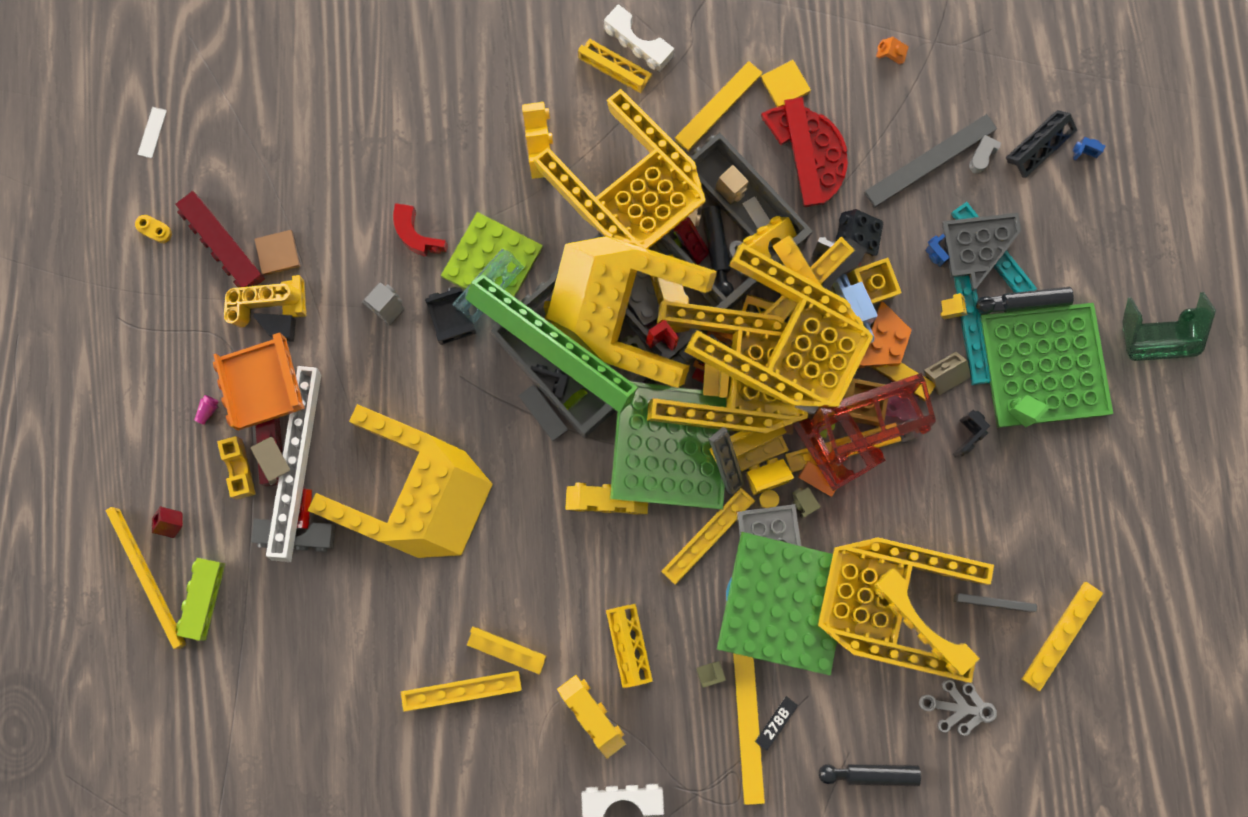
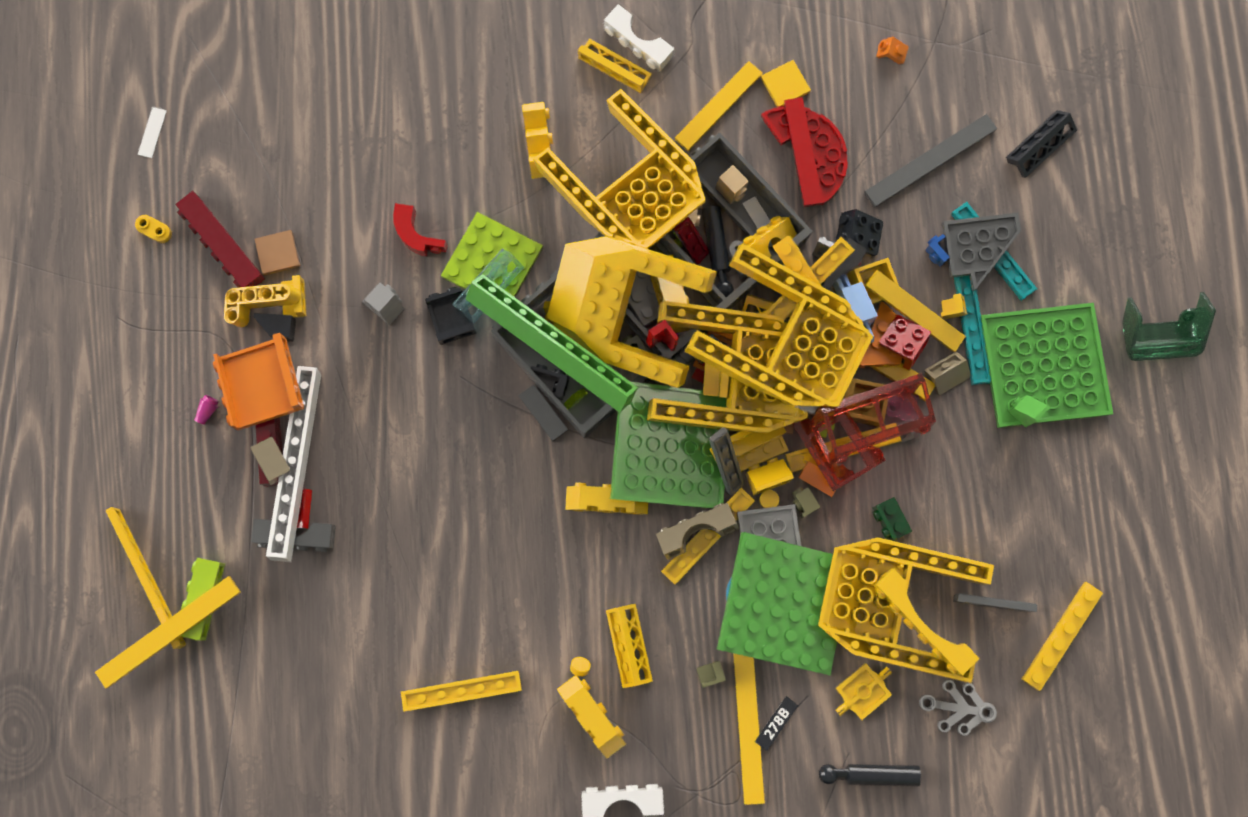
(167, 522): dark red panel -> none
(167, 632): none -> yellow tile
(240, 479): yellow arch -> none
(436, 502): yellow wedge -> none
(506, 650): yellow fence -> none
(580, 666): none -> yellow tile
(674, 539): none -> dark tan arch
(863, 691): none -> yellow plate
(891, 519): none -> dark green bracket
(905, 340): none -> bracket
(915, 310): none -> yellow tile
(976, 424): black bracket -> none
(981, 156): light grey leg -> none
(1026, 300): black piece -> none
(1088, 146): blue bracket -> none

